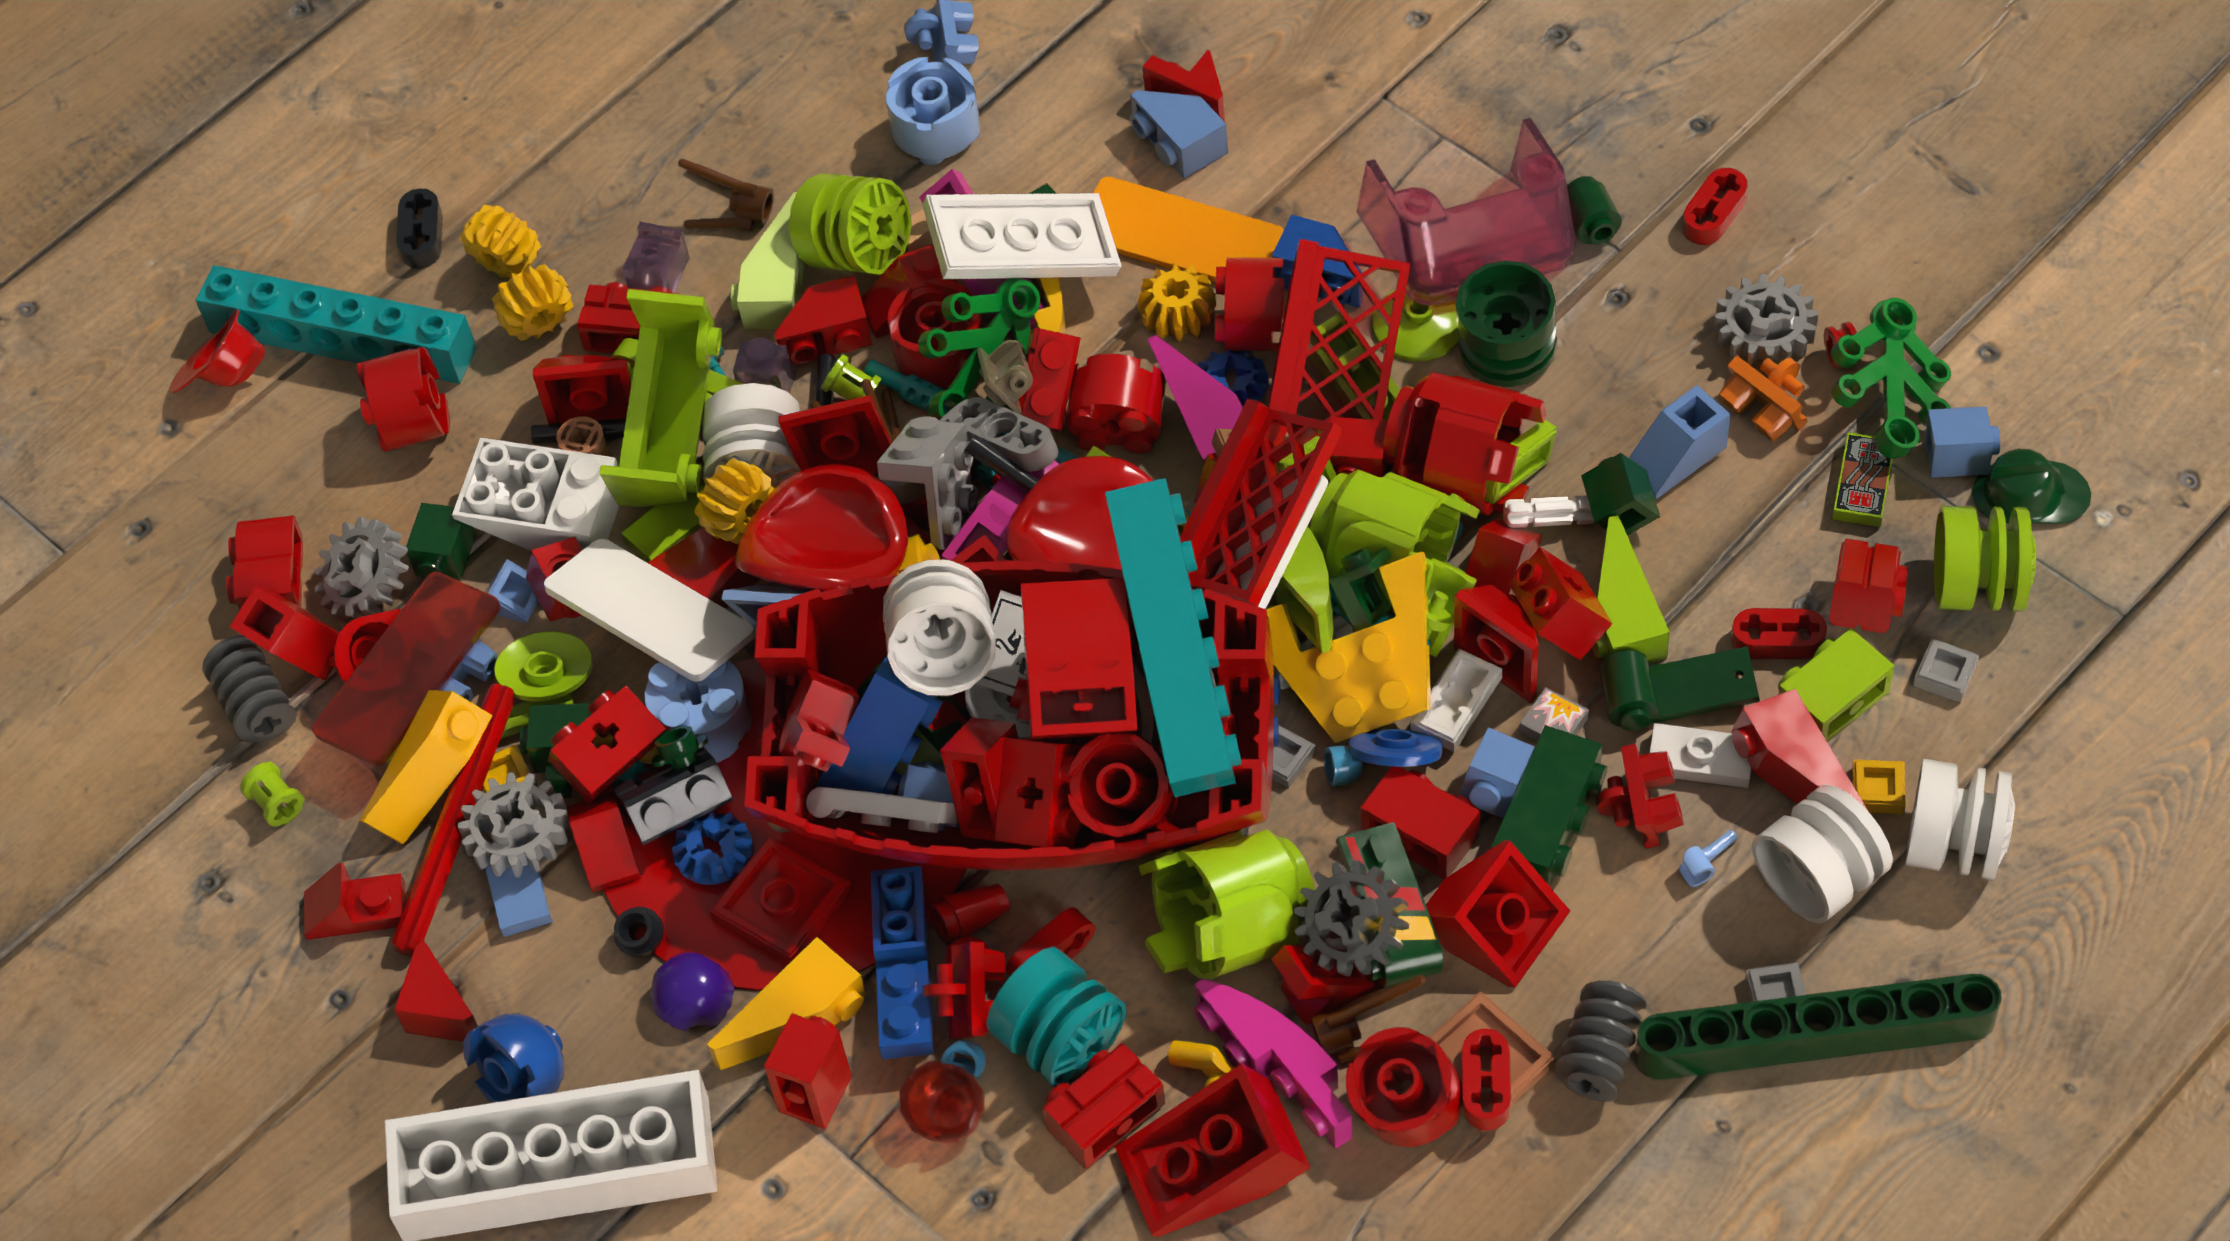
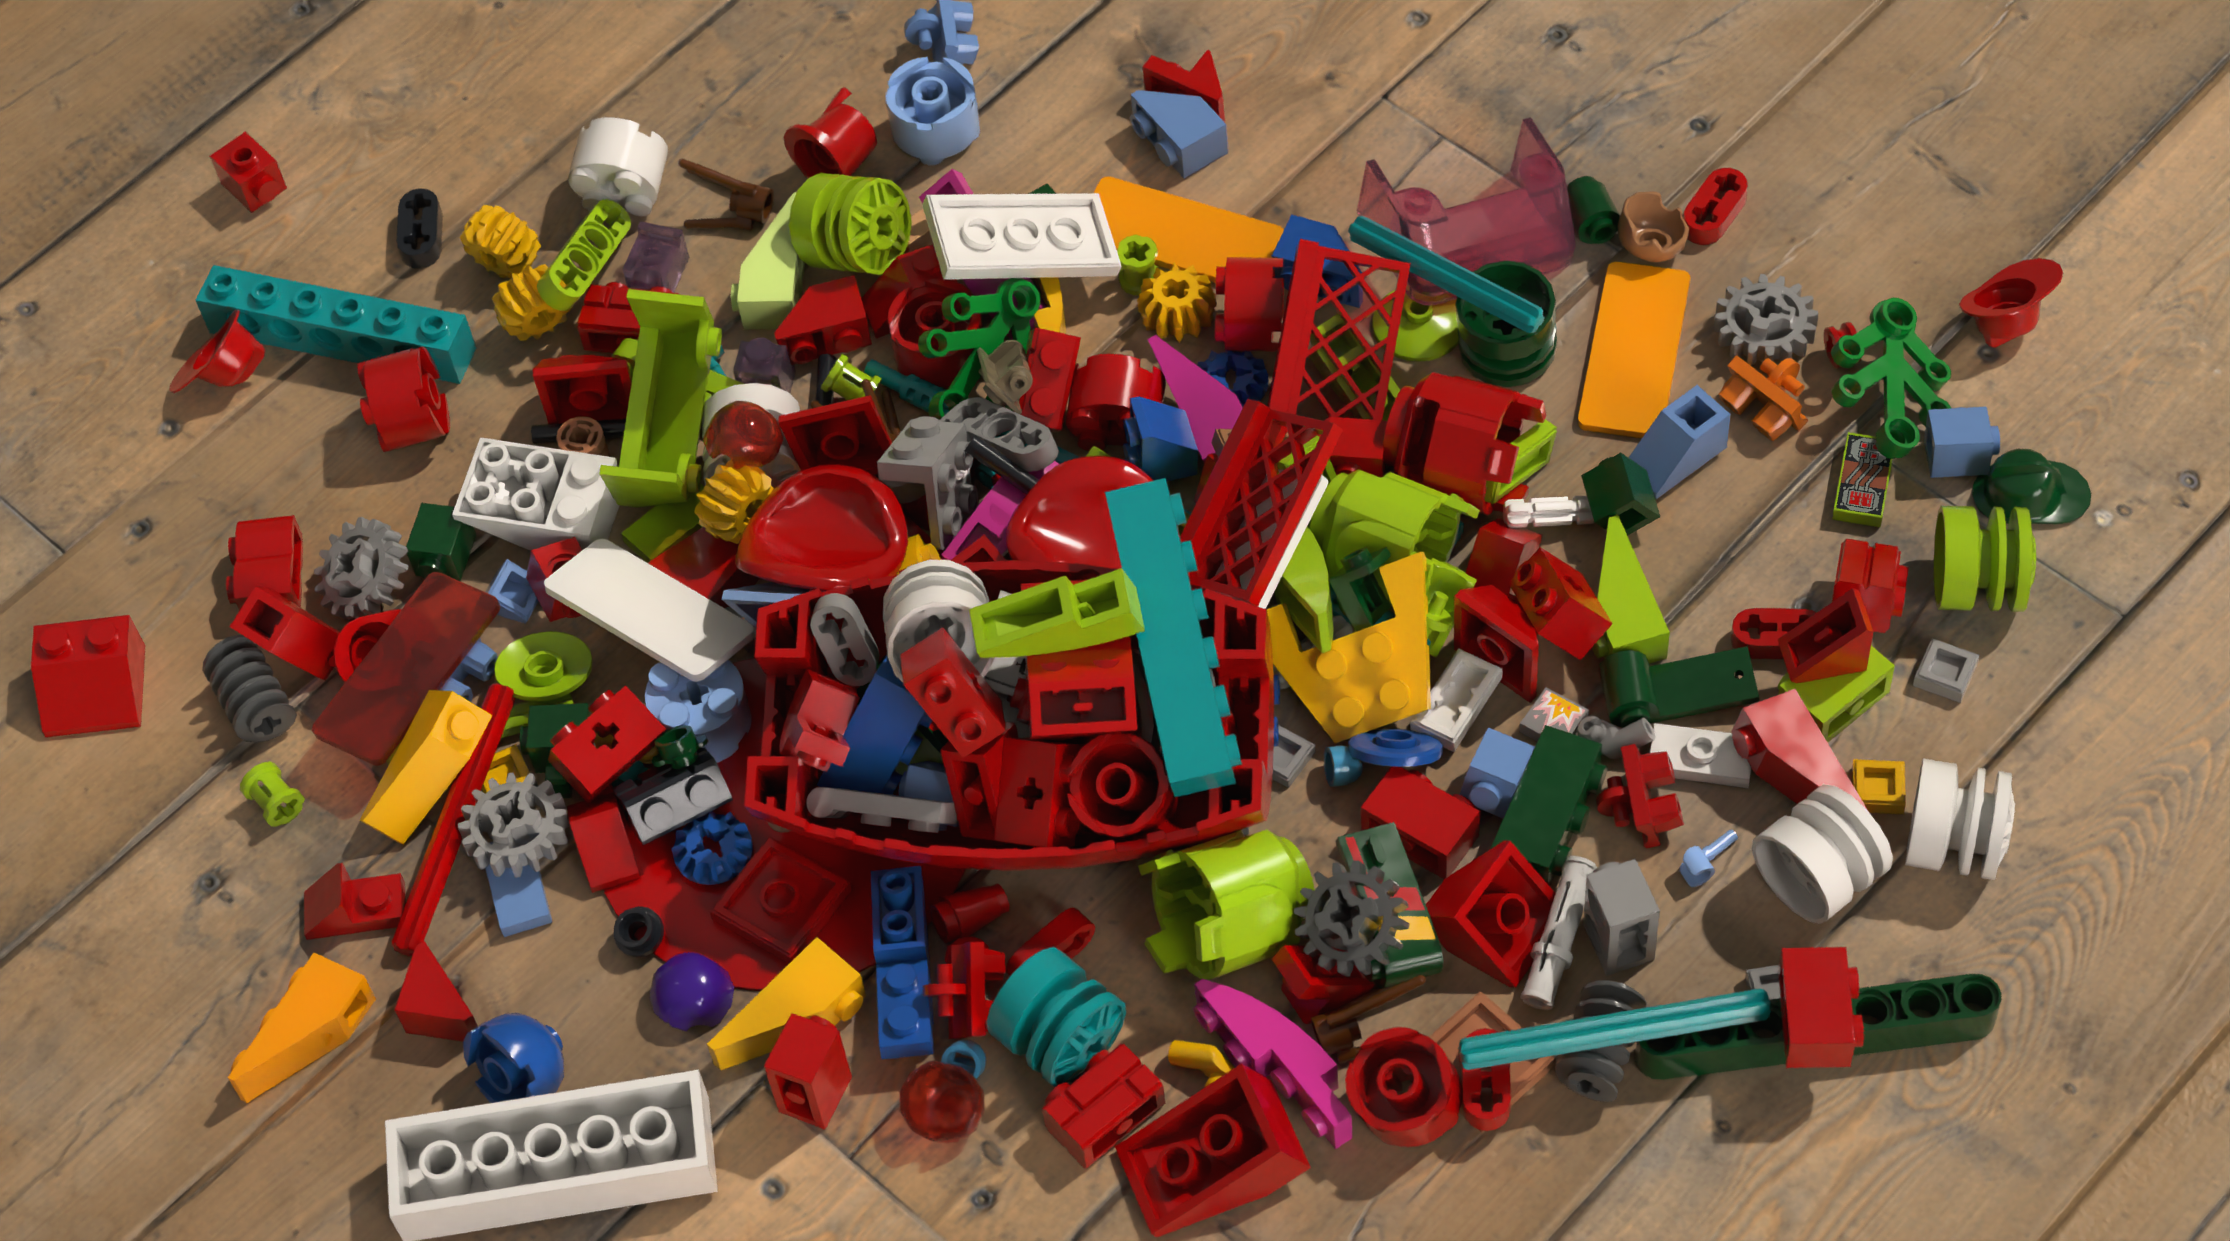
(88, 675): none -> red slope
(250, 181): none -> red brick
(310, 1020): none -> light orange slope
(584, 254): none -> lime beam
(618, 165): none -> white brick
(744, 434): none -> clear red hair
(833, 142): none -> red hat
(854, 635): none -> light grey beam
(952, 692): none -> red brick
(1058, 617): none -> lime slope
(1137, 260): none -> lime bush
(1160, 440): none -> blue slope
(1447, 274): none -> teal axle
(1553, 951): none -> white pin
(1614, 737): none -> light grey arm
(1614, 1029): none -> teal axle
(1620, 916): none -> light grey brick
(1633, 348): none -> light orange piece
(1651, 229): none -> medium nougat hair
(1818, 1007): none -> red brick
(1830, 641): none -> red slope
(2012, 299): none -> red piece

